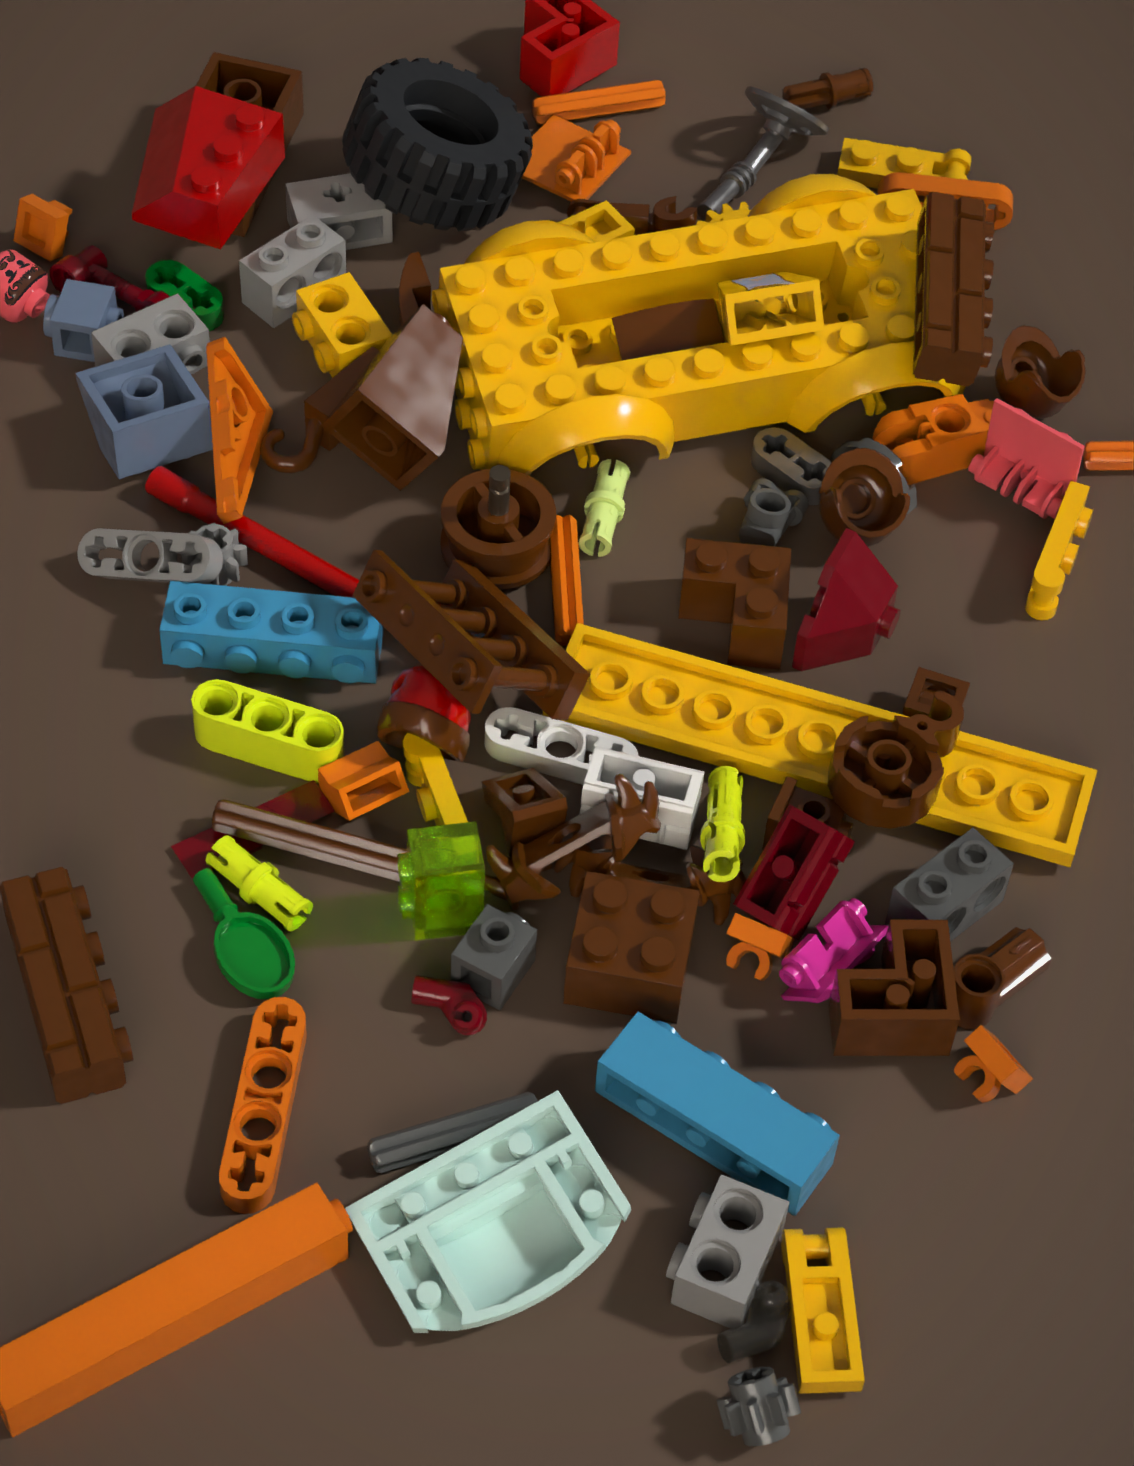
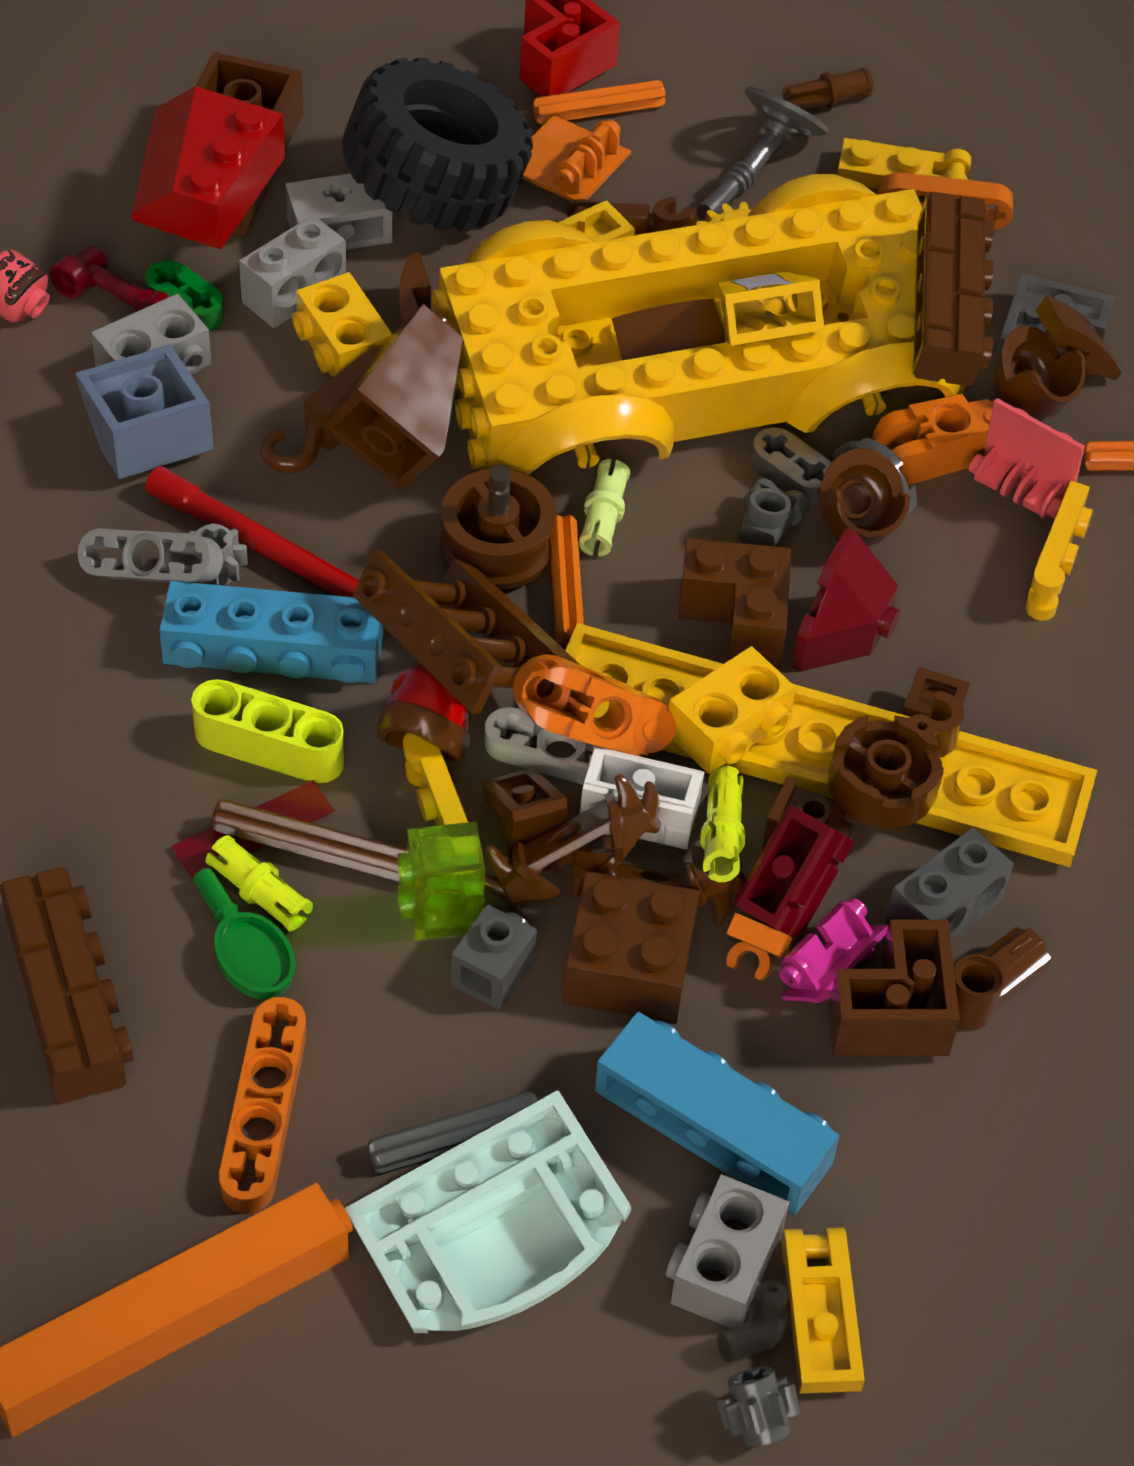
(42, 226): orange tile -> none
(76, 314): sand blue brick -> none
(238, 426): orange wing -> none
(362, 781): orange piece -> none
(455, 1000): dark red arm -> none
(631, 725): none -> orange piece
(732, 710): none -> yellow brick
(995, 1061): orange tile -> none
(1032, 290): none -> flat silver plate
(1073, 331): none -> reddish brown slope

